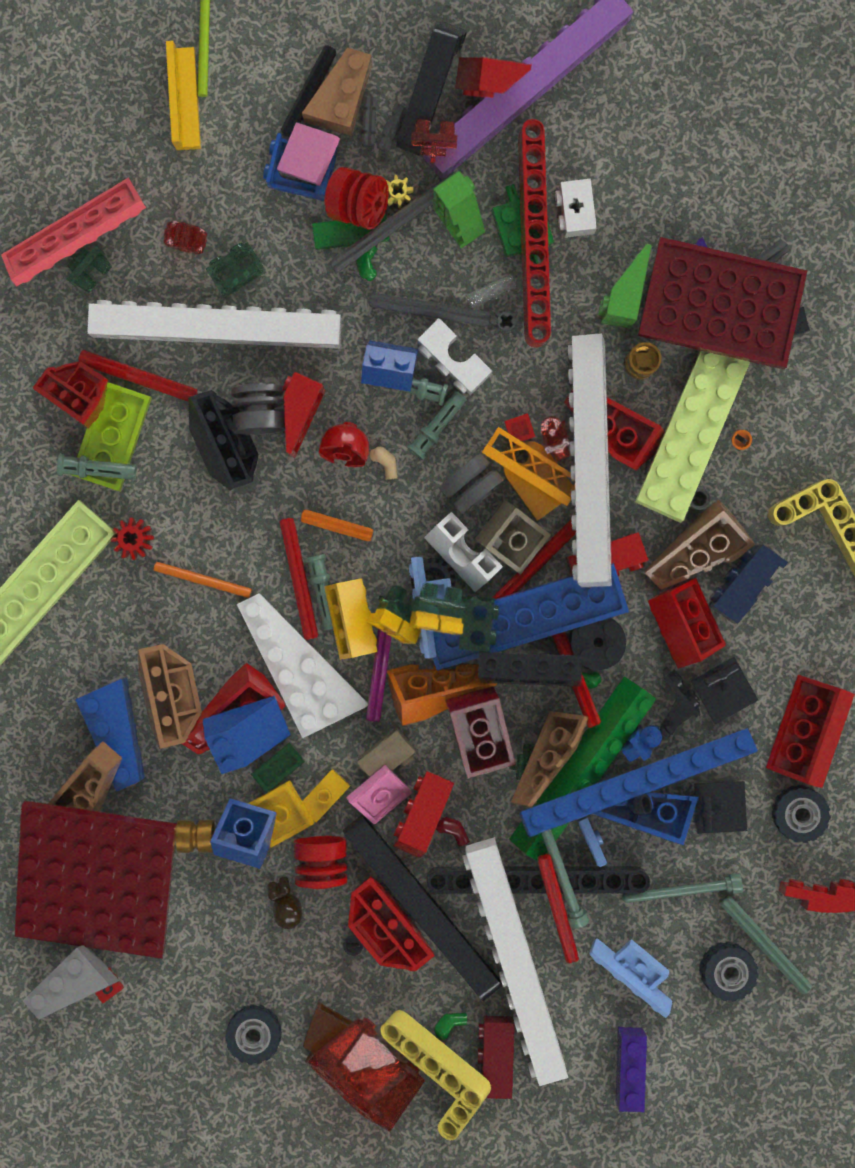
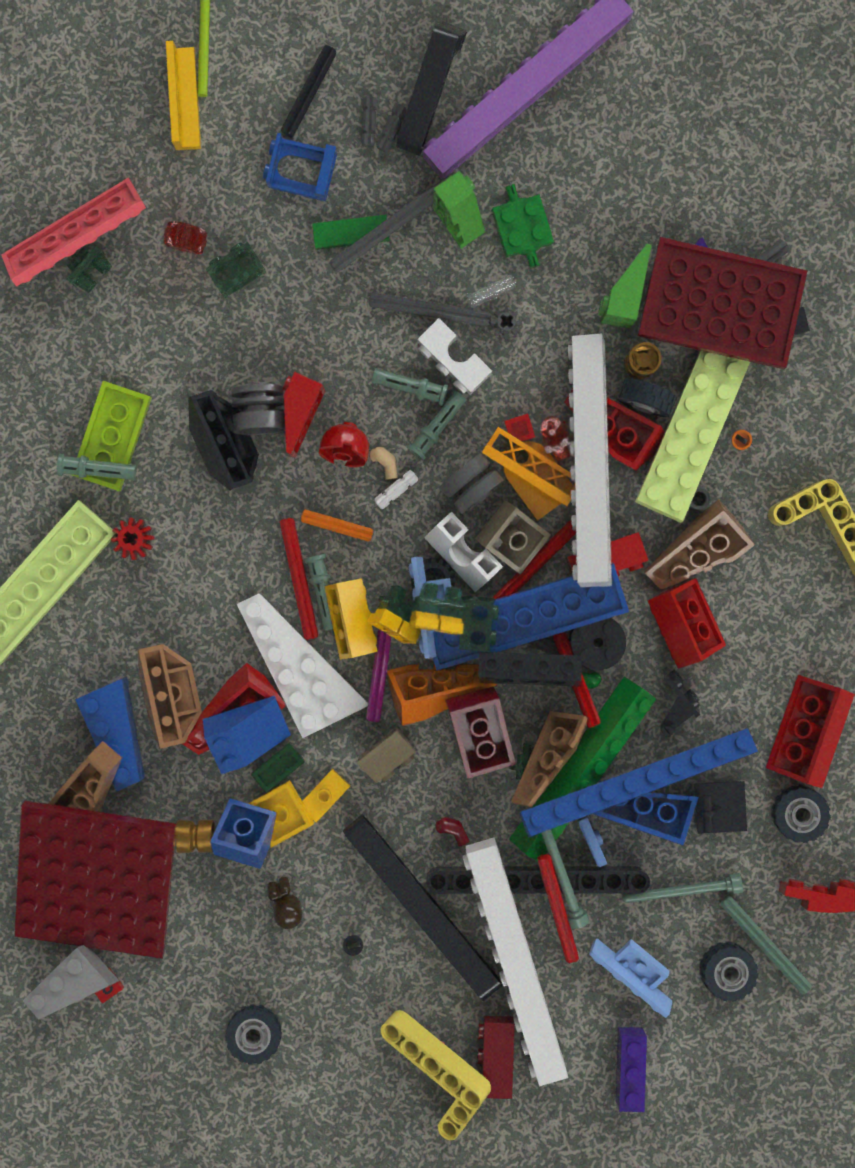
(75, 390): red wedge -> none
(136, 375): red axle -> none
(202, 579): orange bar -> none
(214, 325): white brick -> none
(308, 154): bright pink tile -> none
(320, 855): red wheel -> none
(323, 1027): reddish brown torso -> none
(341, 94): medium nougat wedge -> none
(356, 197): red wheel -> none
(365, 266): green arm -> none
(367, 1074): clear red windscreen -> none
(379, 794): bright pink tile -> none
(386, 928): red wedge -> none
(389, 365): blue slope -> none
(396, 489): none -> white axle
(399, 198): light yellow gear -> none
(422, 814): red wedge -> none
(423, 137): clear red hips -> none
(447, 1023): green arm -> none
(488, 76): red slope -> none
(537, 222): red beam -> none
(578, 193): white brick -> none
(641, 805): black hinge -> none
(642, 742): blue hips -> none
(647, 397): none -> black wheel
(724, 690): black plate -> none
(746, 582): dark blue wedge -> none

